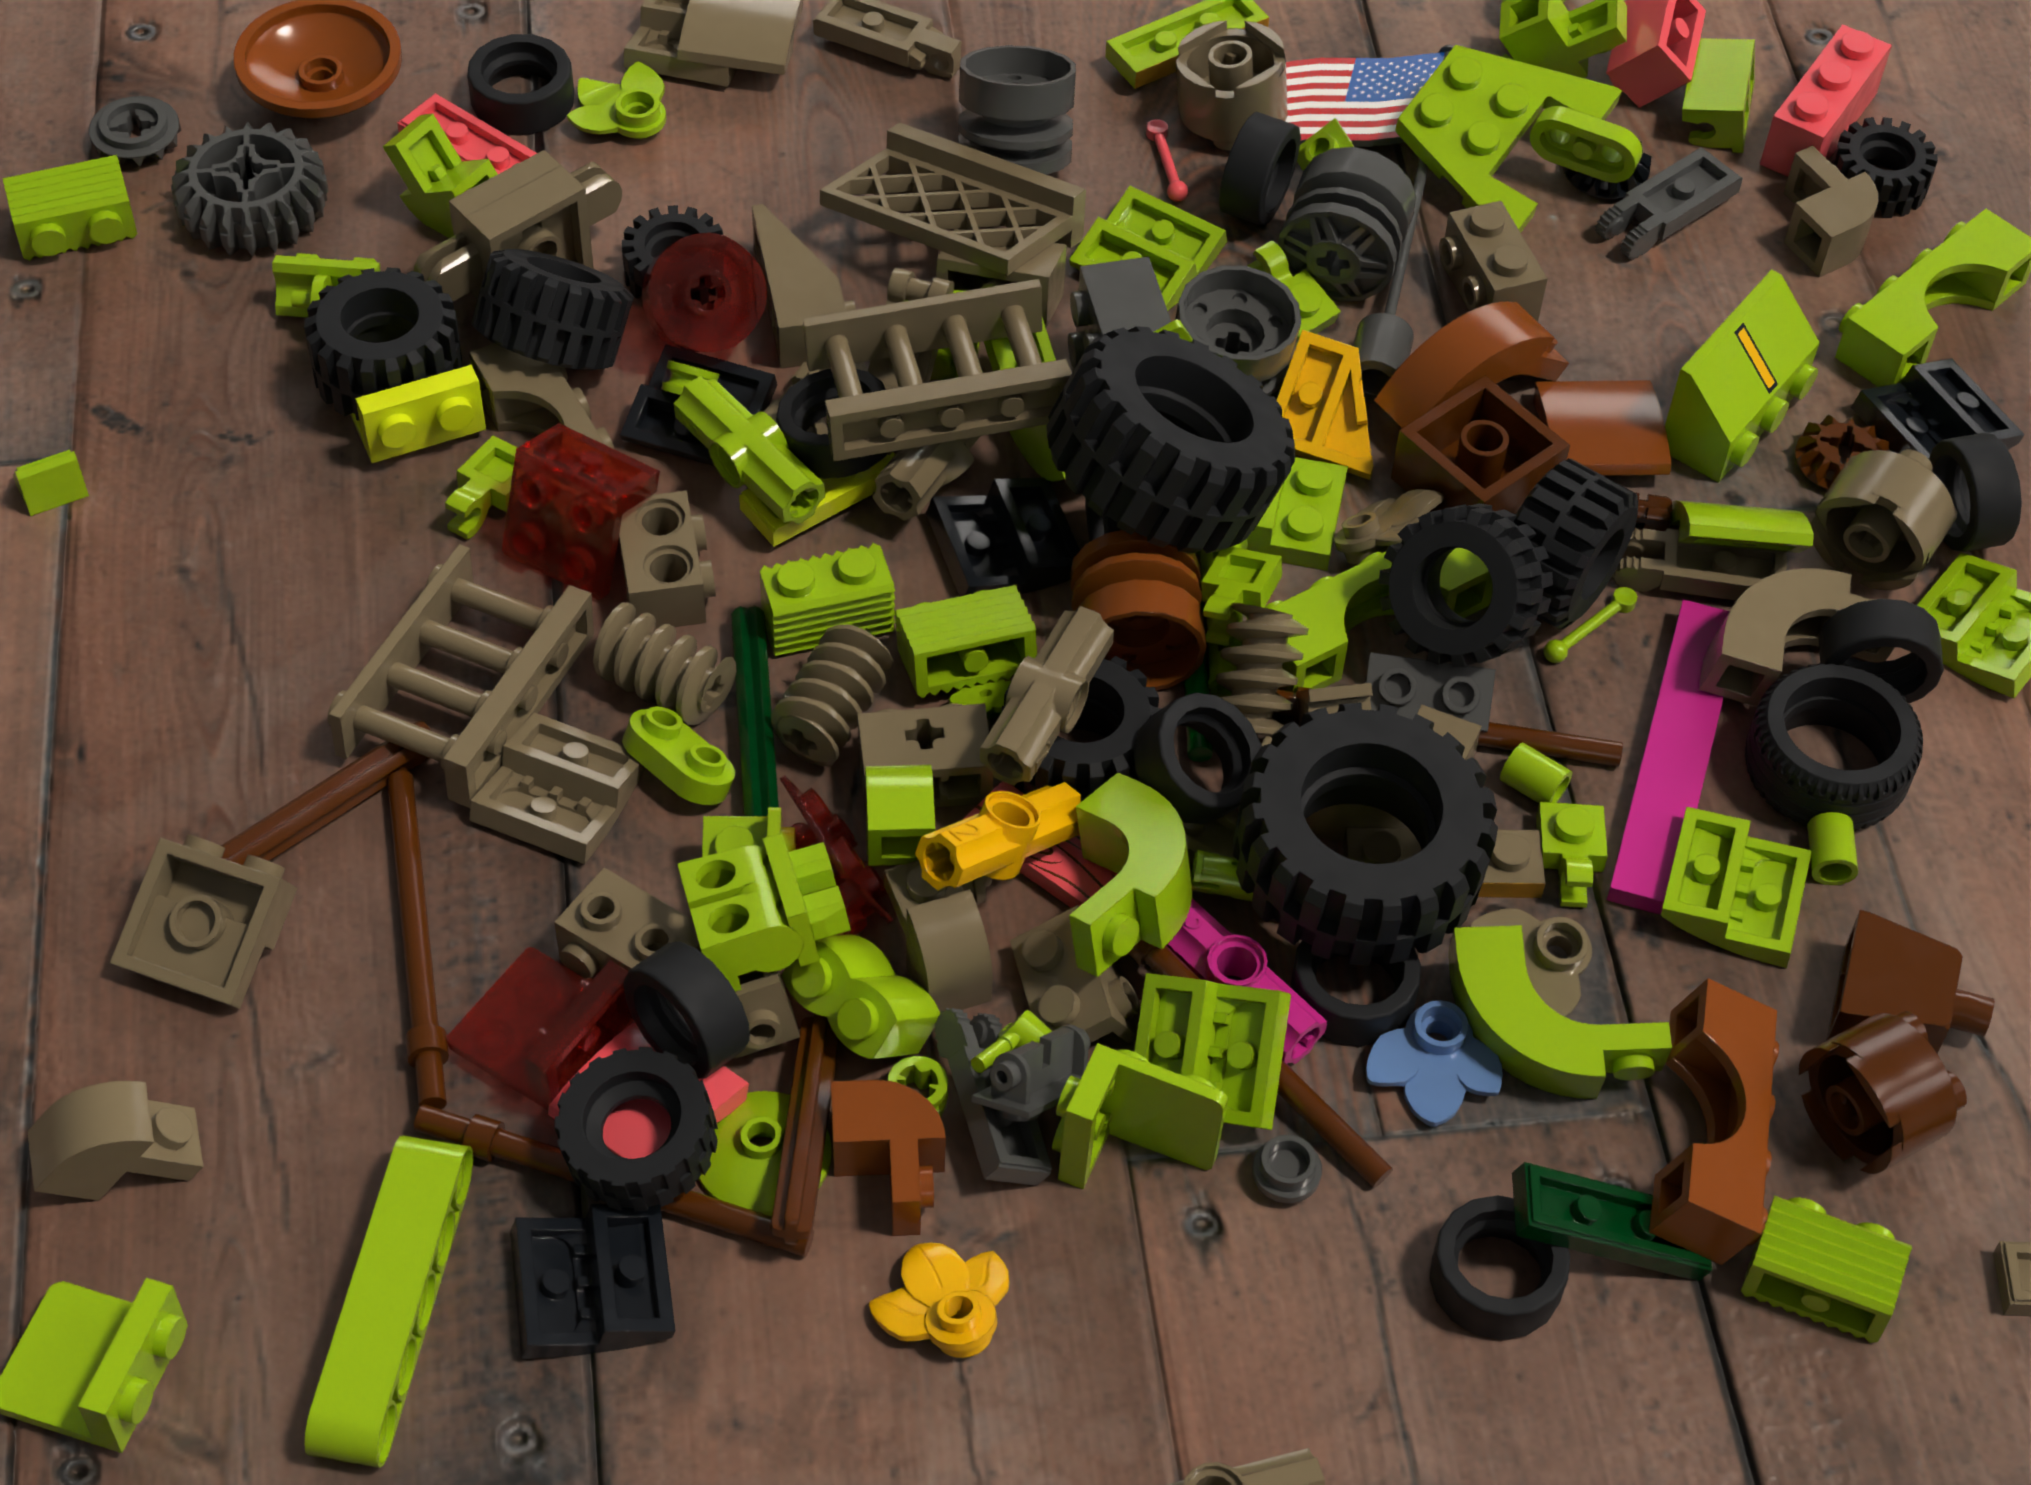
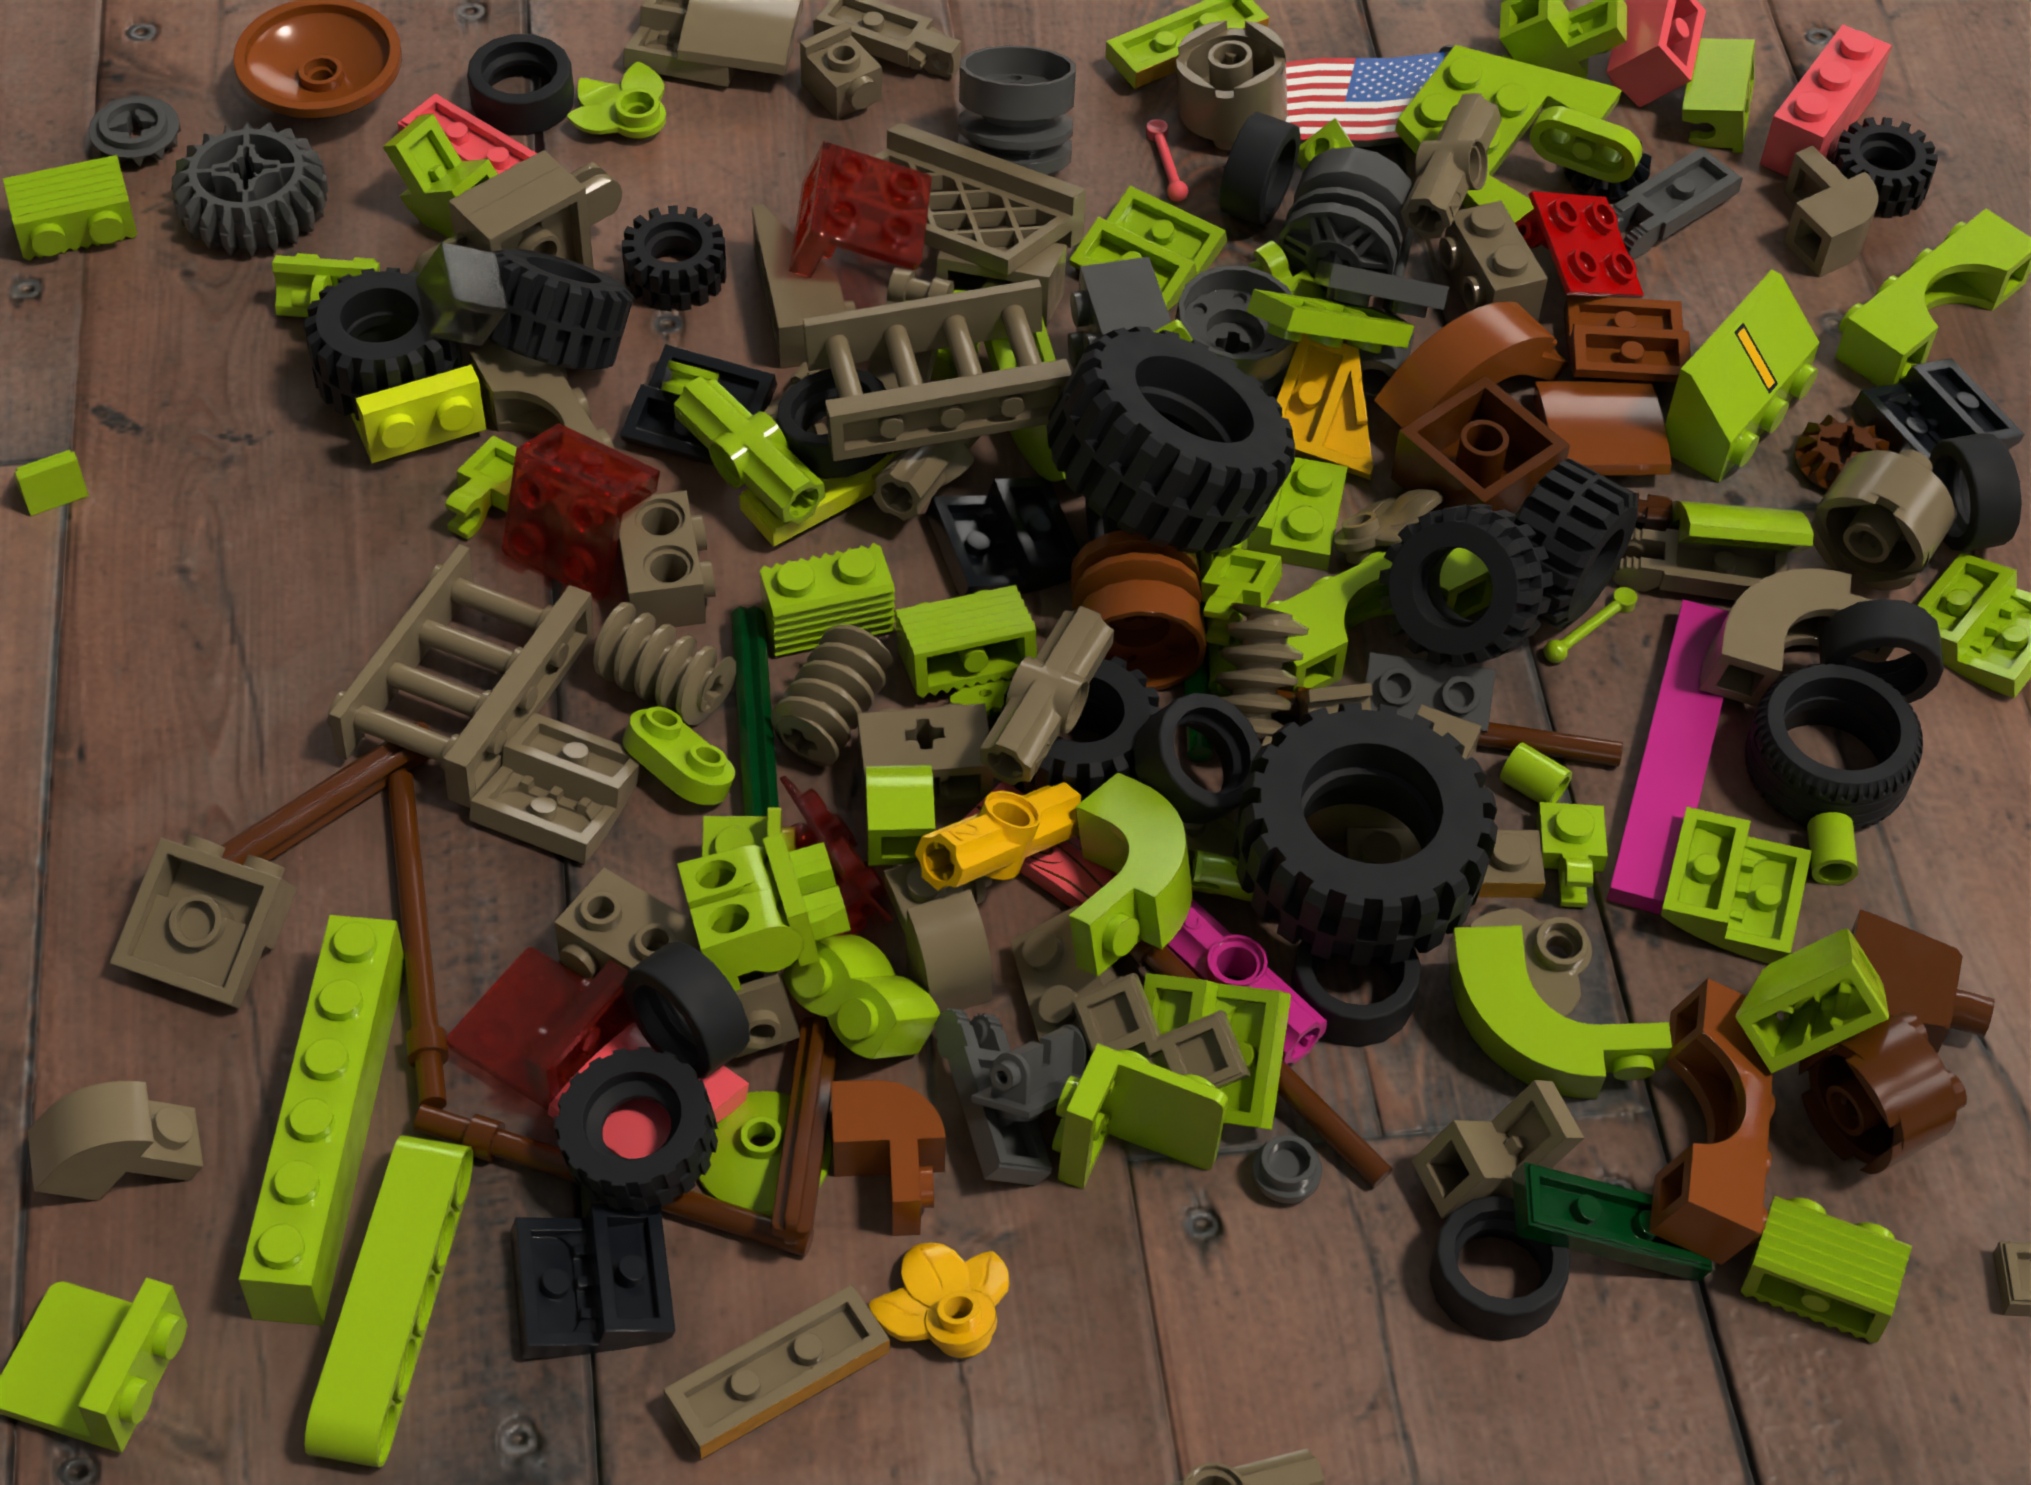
(323, 1122): none -> lime brick
(461, 294): none -> clear smoke brick
(723, 266): clear red brick -> none
(776, 1371): none -> dark tan plate
(840, 71): none -> dark tan brick
(860, 207): none -> clear red bracket
(925, 1074): lime bush -> none
(1013, 1035): lime hand -> none
(1123, 1019): none -> dark tan tile
(1328, 321): none -> lime plate
(1399, 293): none -> dark grey plate
(1432, 1070): medium blue plate -> none
(1451, 166): none -> dark tan piece
(1479, 1156): none -> dark tan brick
(1583, 243): none -> red hinge
(1625, 338): none -> dark orange slope
(1824, 995): none -> lime torso

